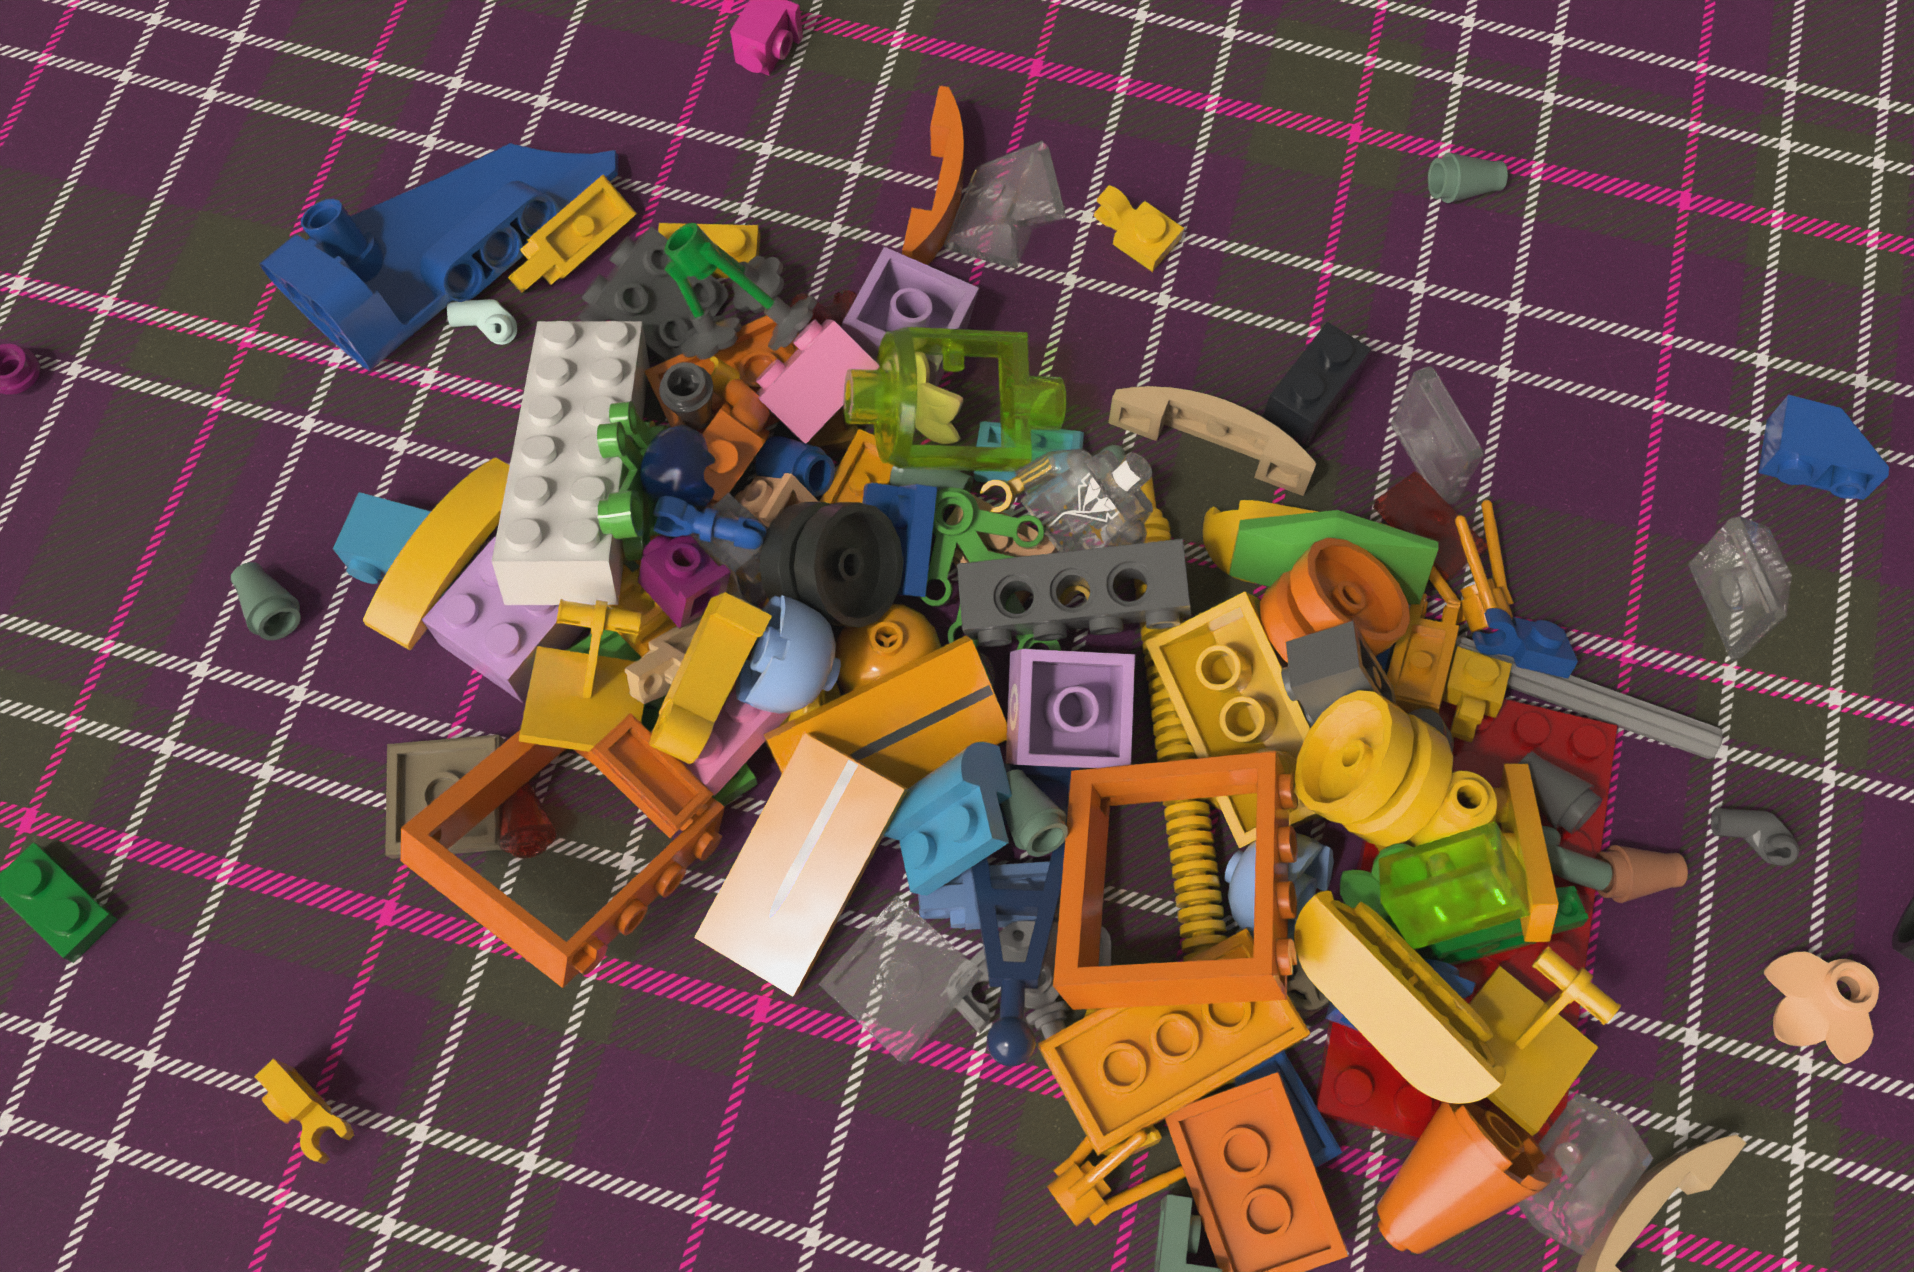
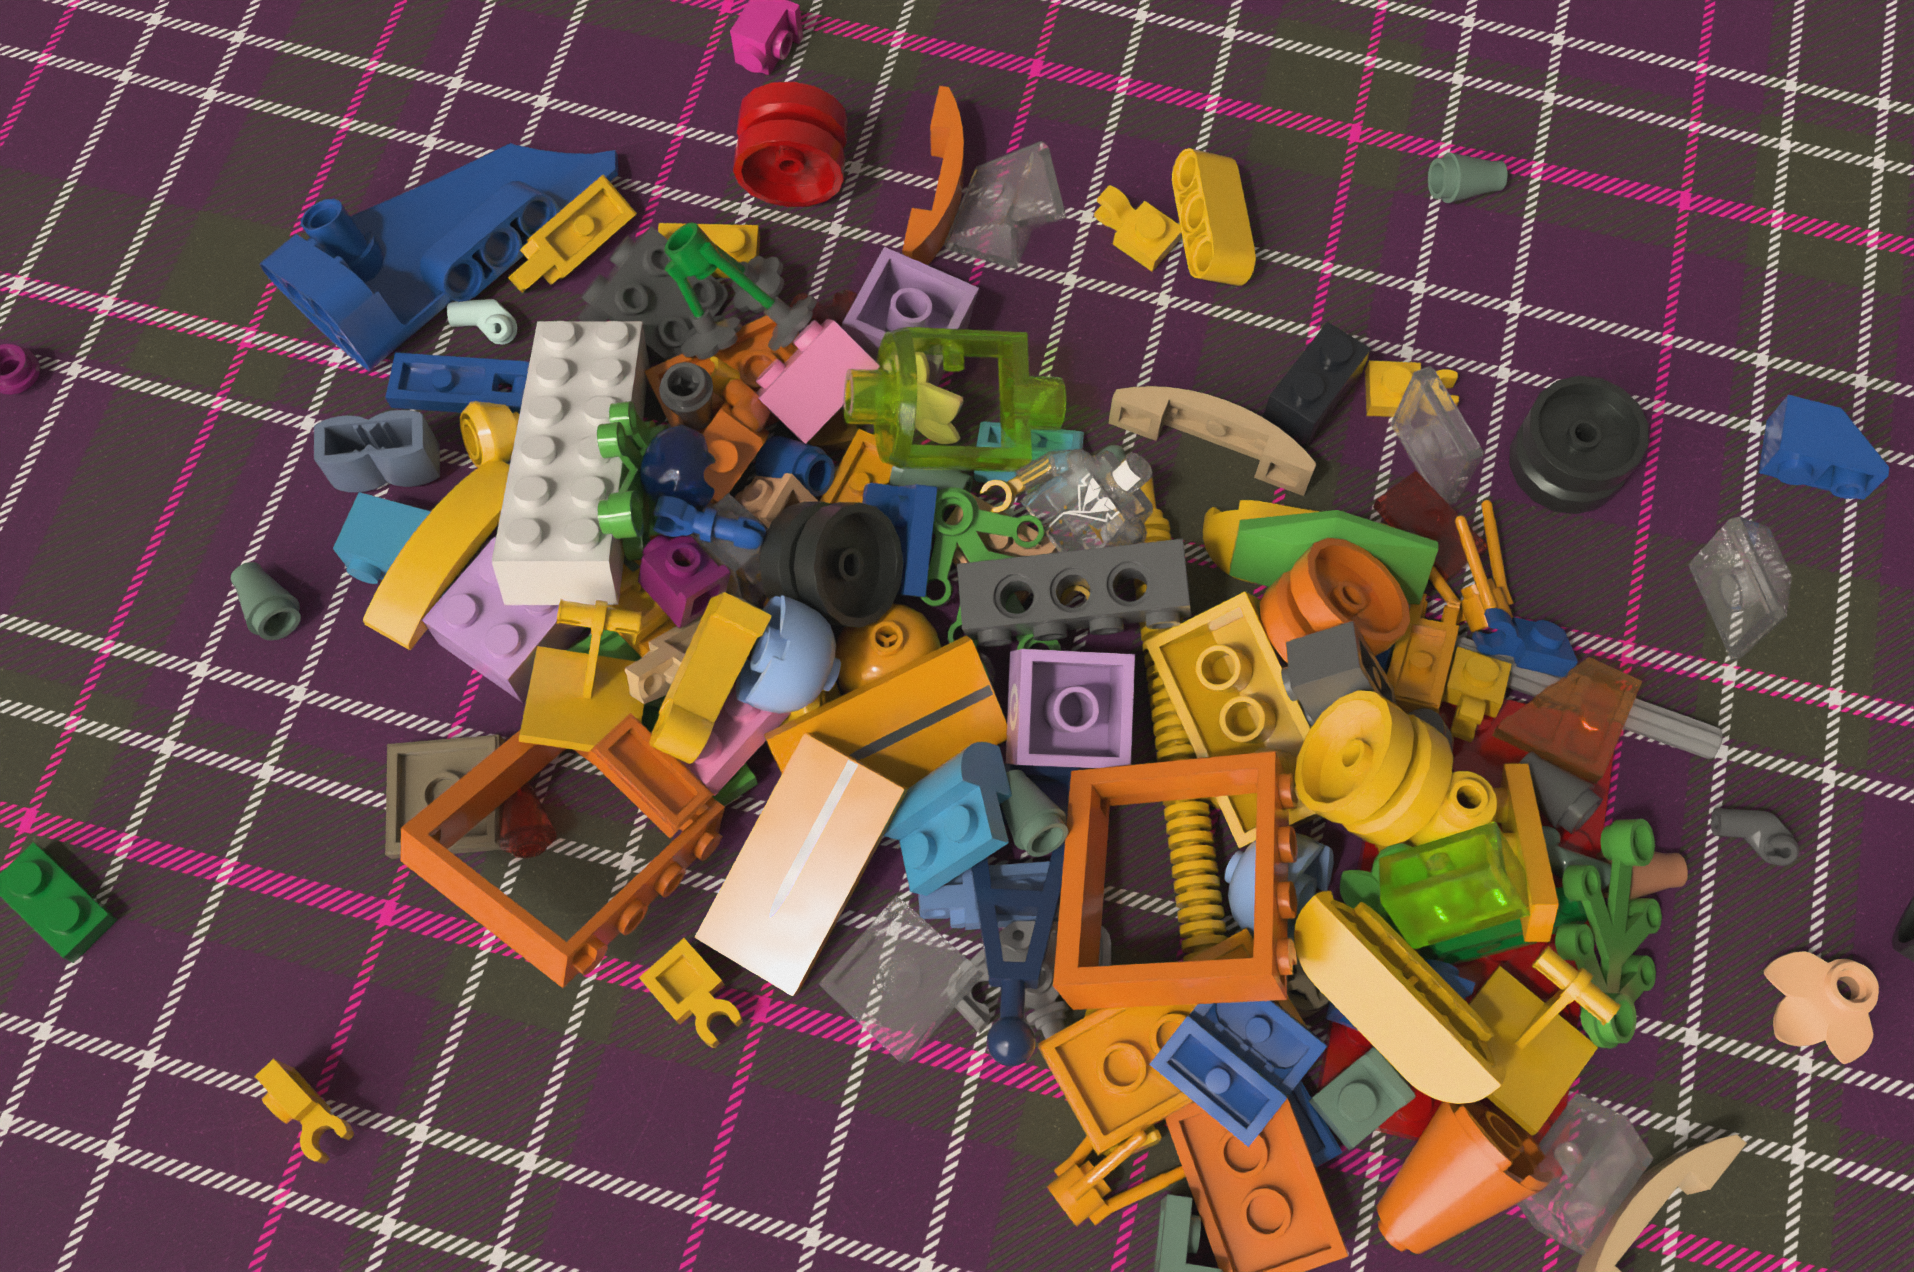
(377, 451): none -> sand blue brick
(453, 382): none -> blue plate
(488, 431): none -> yellow cone
(687, 987): none -> yellow plate
(790, 144): none -> red wheel
(1213, 217): none -> yellow beam
(1239, 1061): none -> blue slope
(1362, 1098): none -> sand green bracket
(1388, 382): none -> yellow plate
(1575, 719): none -> clear orange wing
(1578, 444): none -> pearl dark grey wheel
(1615, 928): none -> bright green plant

